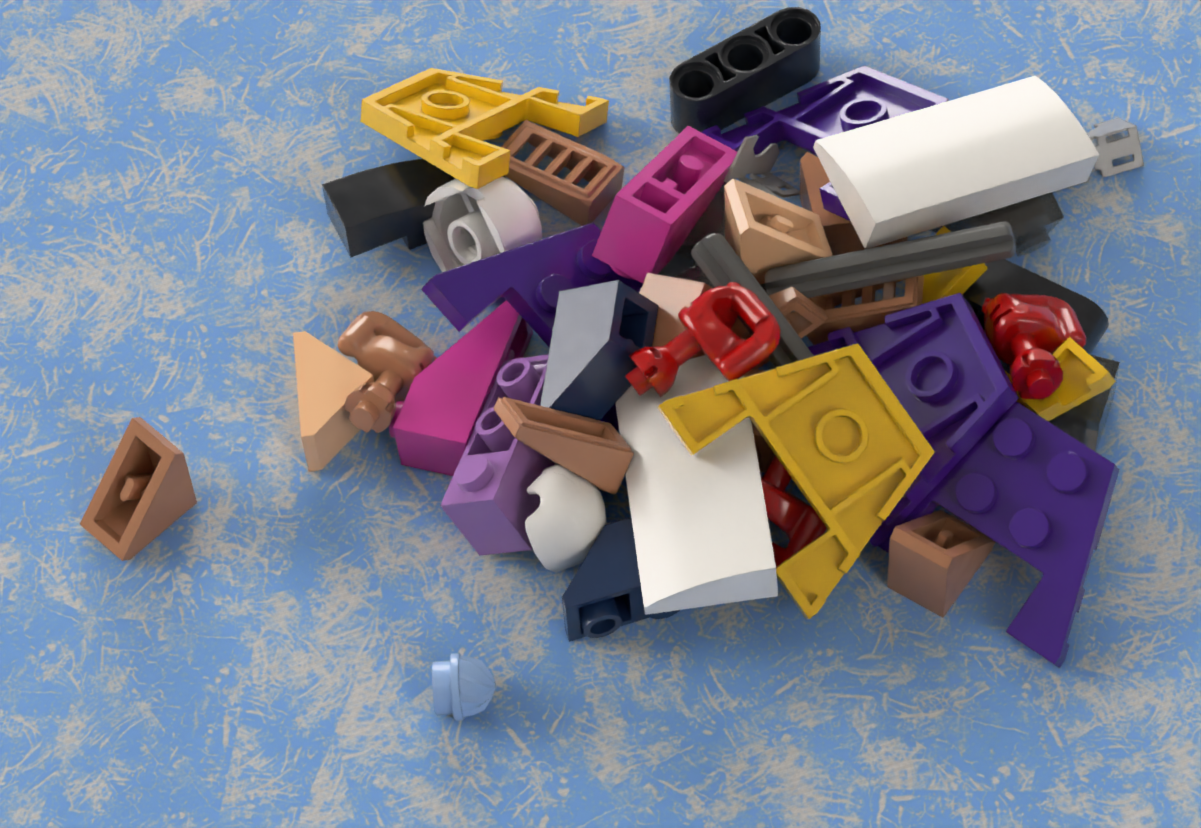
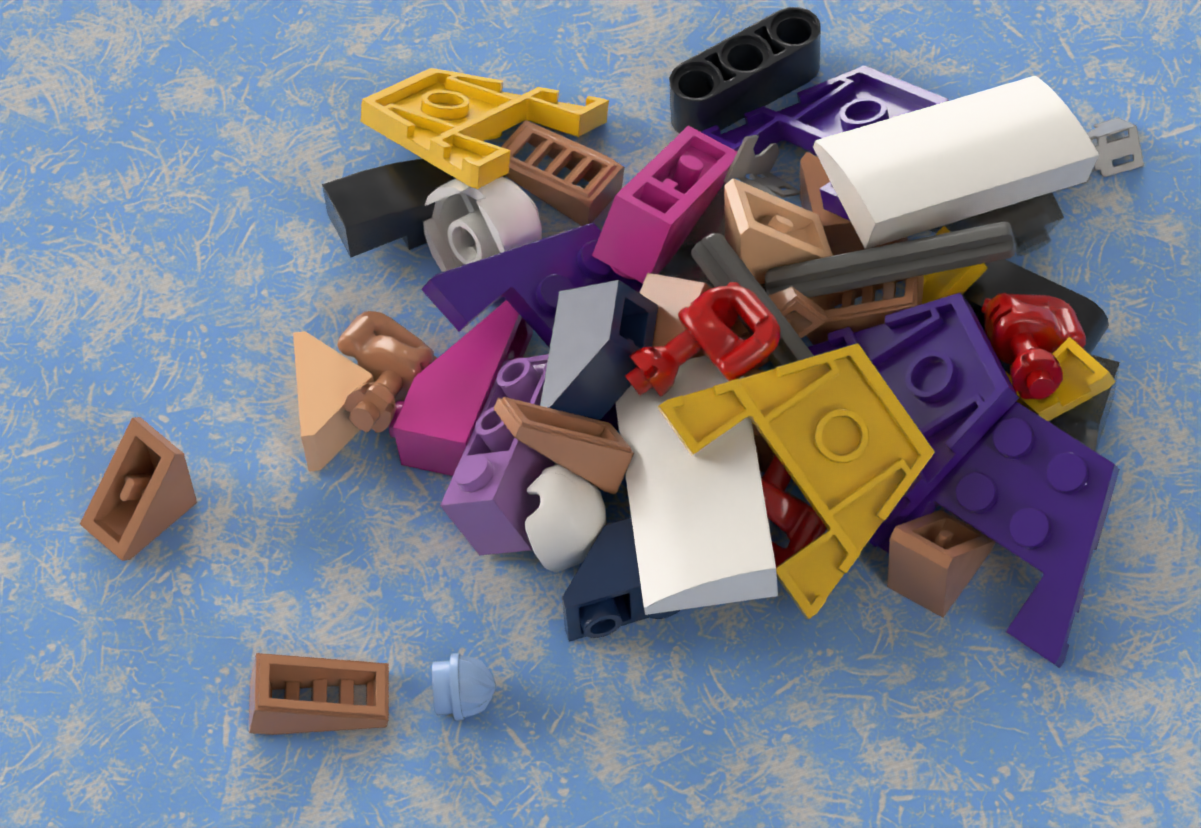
(293, 715): none -> nougat slope

